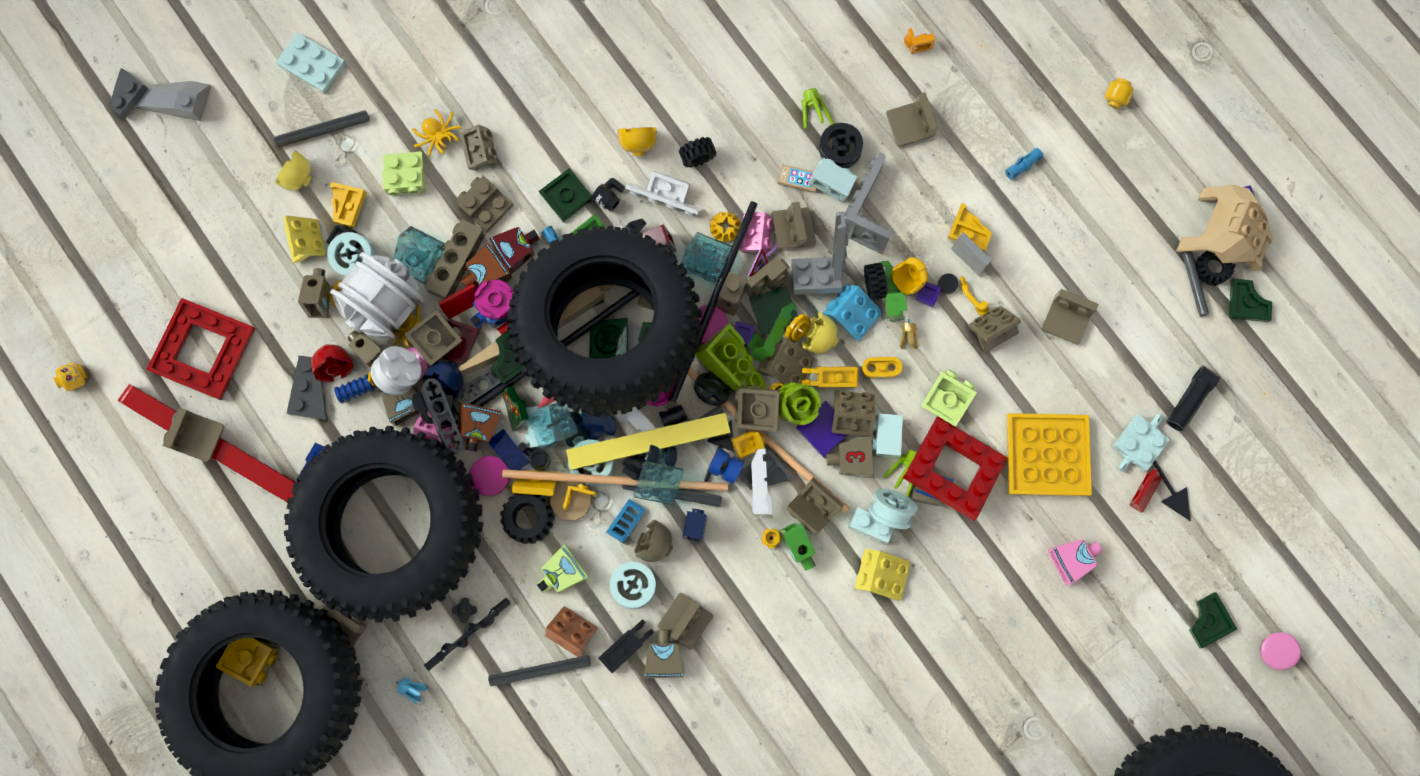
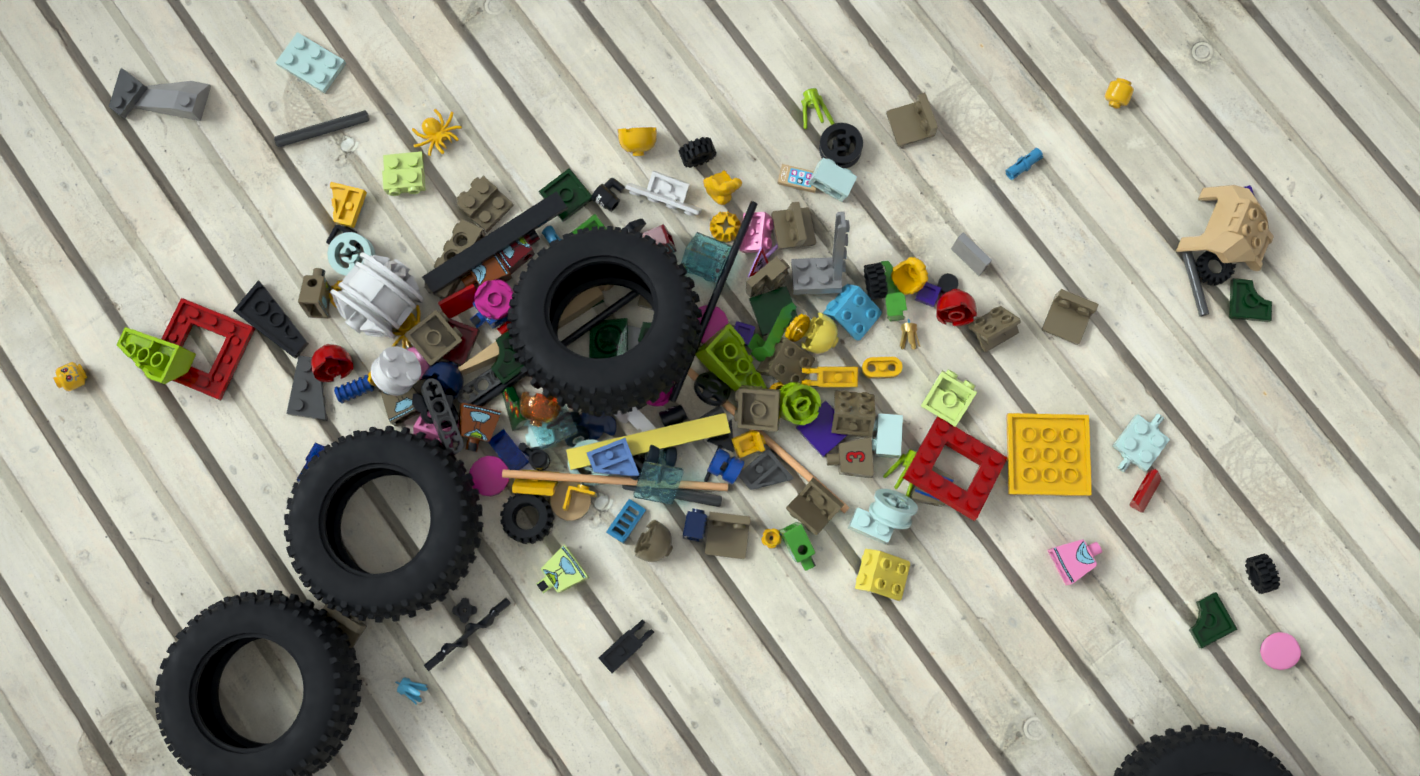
(154, 356): none -> lime wedge
(193, 435): dark tan bracket -> none
(224, 453): red beam -> none
(248, 660): yellow plate -> none
(268, 317): none -> black wing
(294, 173): light yellow cylinder -> none
(303, 238): light yellow bracket -> none
(364, 347): dark tan torso -> none
(418, 252): clear light blue slope -> none
(478, 147): dark tan bracket -> none
(494, 242): none -> black tile
(539, 409): none -> clear orange cylinder
(539, 670): dark grey axle -> none
(570, 631): nougat bracket -> none
(613, 459): none -> medium blue wing
(618, 576): light aqua wheel -> none
(664, 658): dark tan torso -> none
(685, 620): dark tan bracket -> none
(721, 186): none -> yellow hair
(727, 535): none -> dark tan bracket
(732, 292): dark tan torso -> none
(761, 498): white piece -> none
(861, 228): light grey bracket -> none
(920, 43): light orange bracket -> none
(956, 307): none -> red cylinder
(971, 226): yellow wing -> none
(981, 308): yellow piece -> none
(1177, 501): black piece -> none
(1201, 385): black piece -> none
(1262, 573): none -> black tyre

